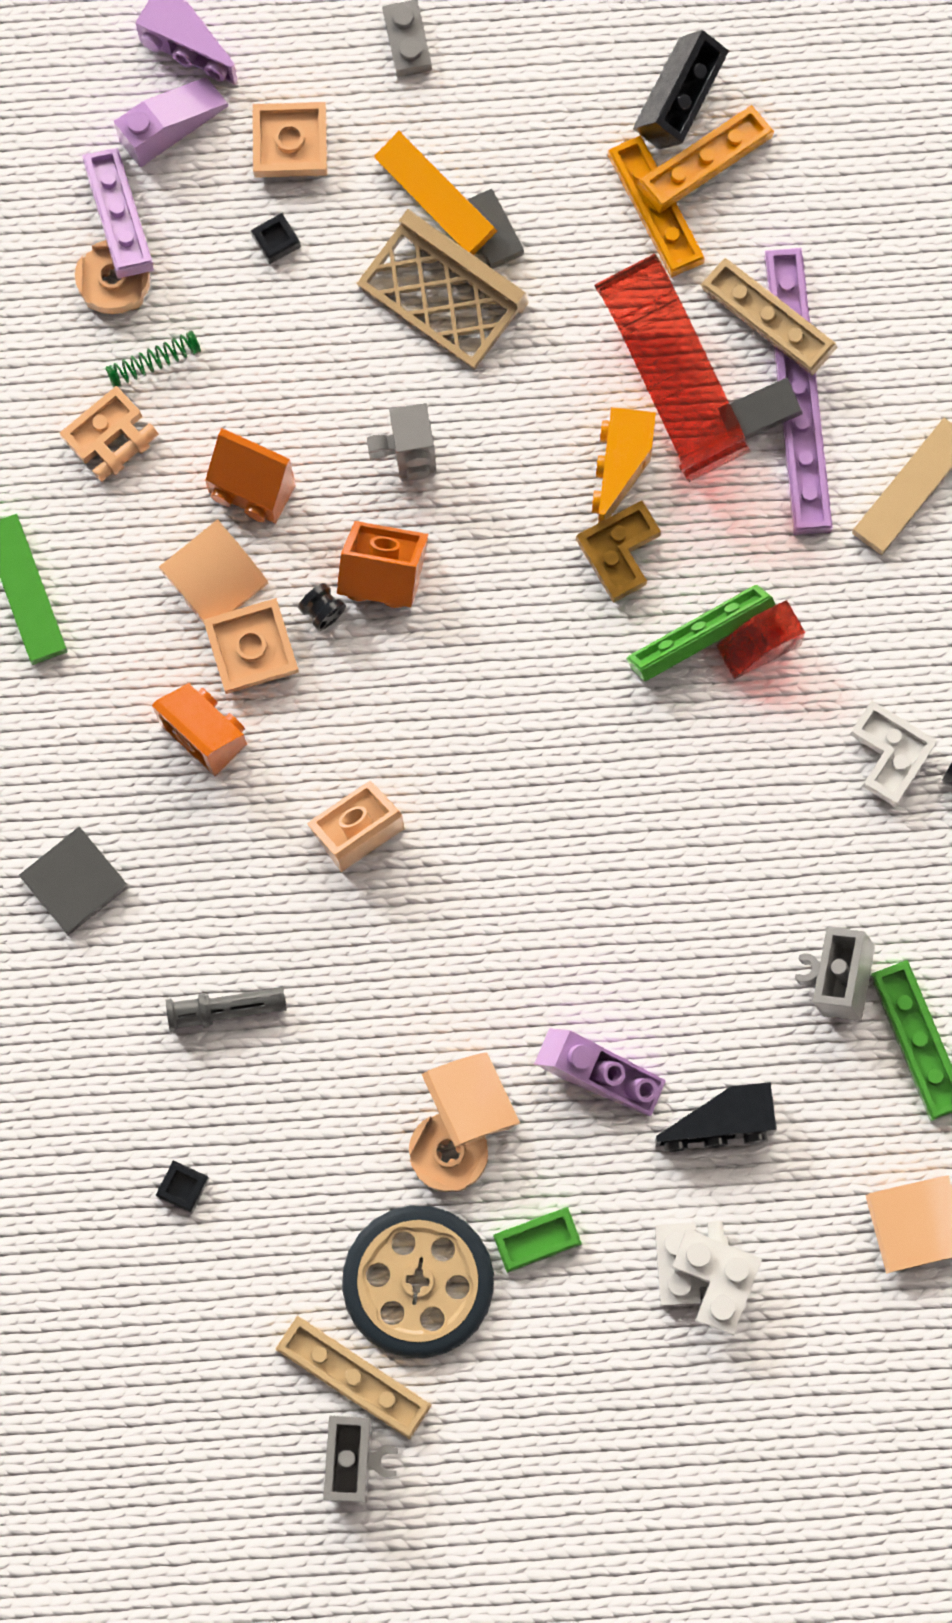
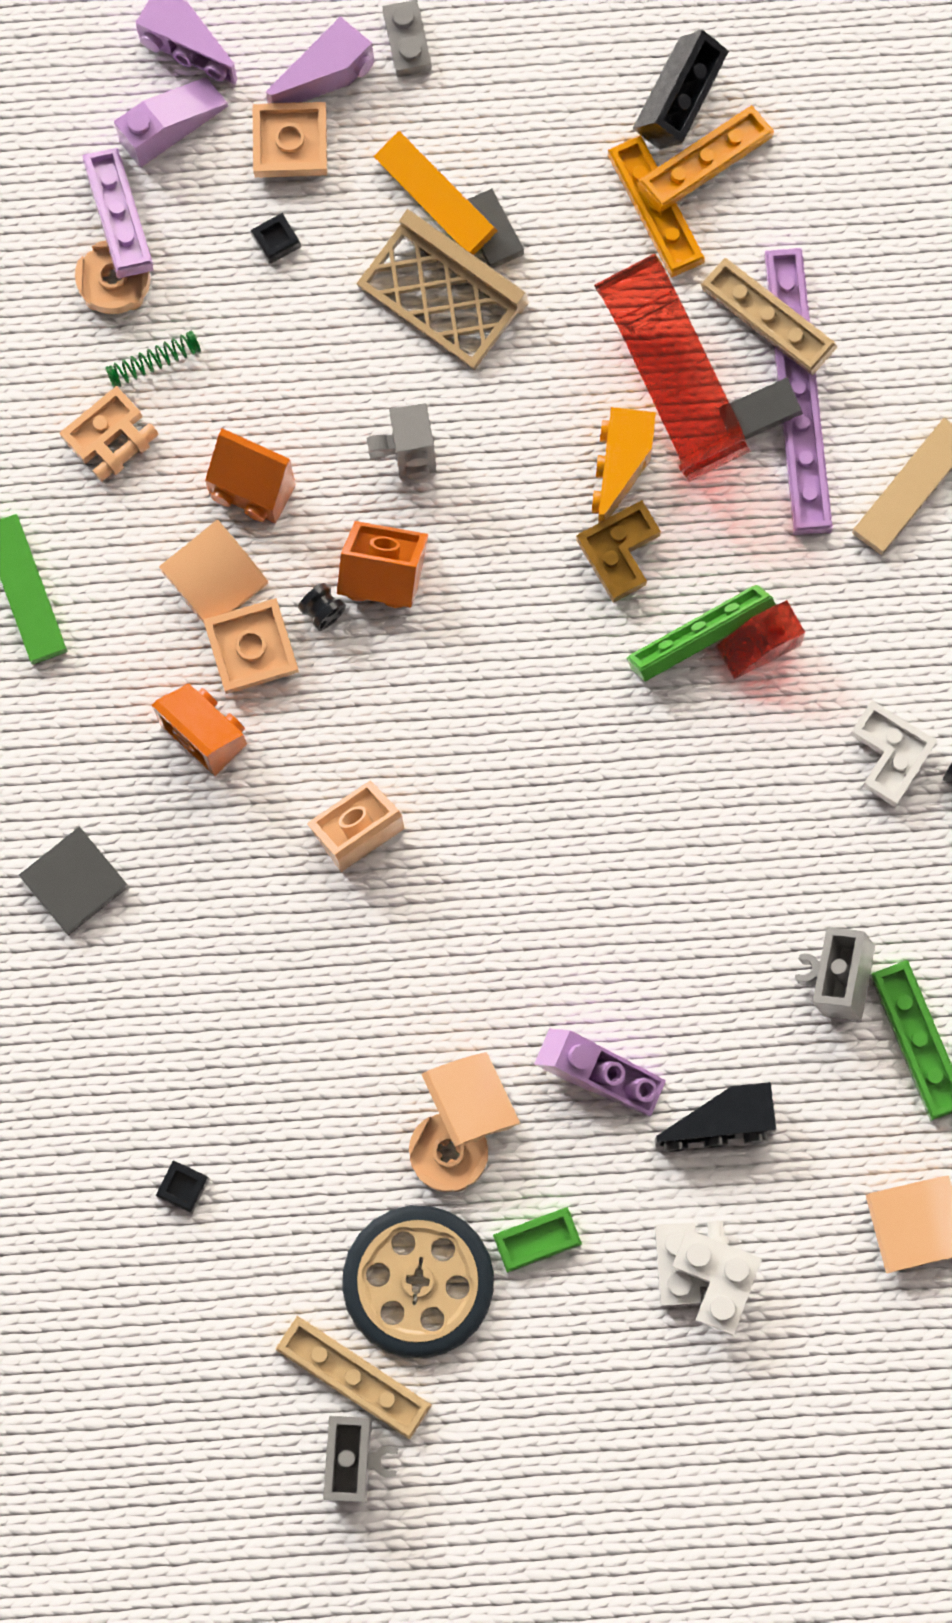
(206, 1010): dark grey pin -> none
(325, 66): none -> lavender slope

